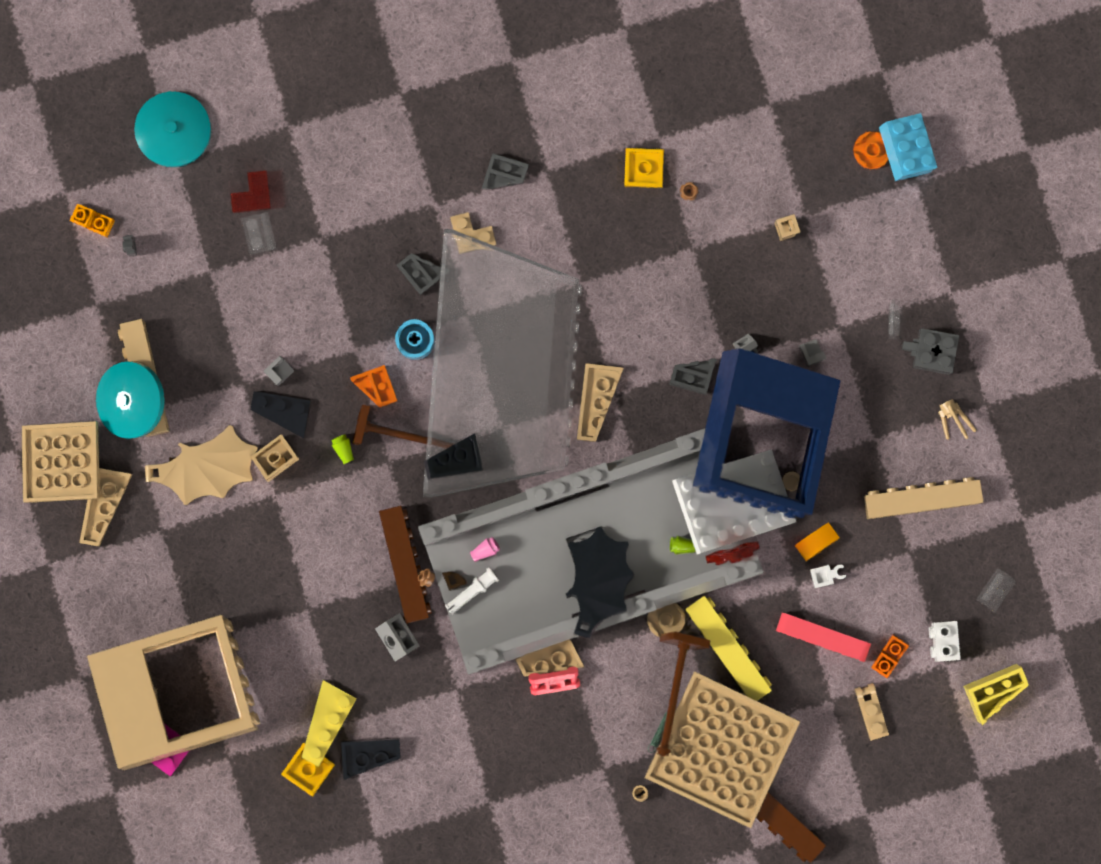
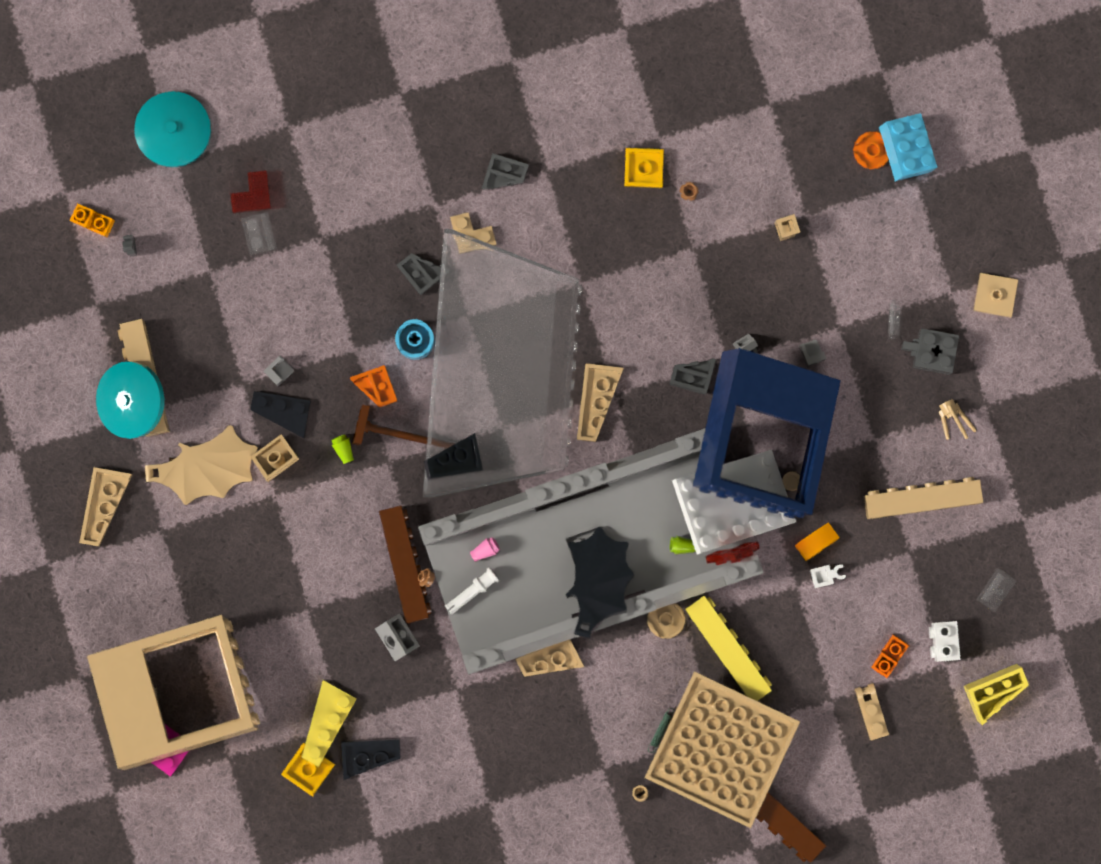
(60, 462): tan plate -> none
(453, 580): dark brown tile -> none
(554, 681): coral plate -> none
(684, 643): reddish brown tile -> none
(823, 637): coral beam -> none
(995, 295): none -> tan plate

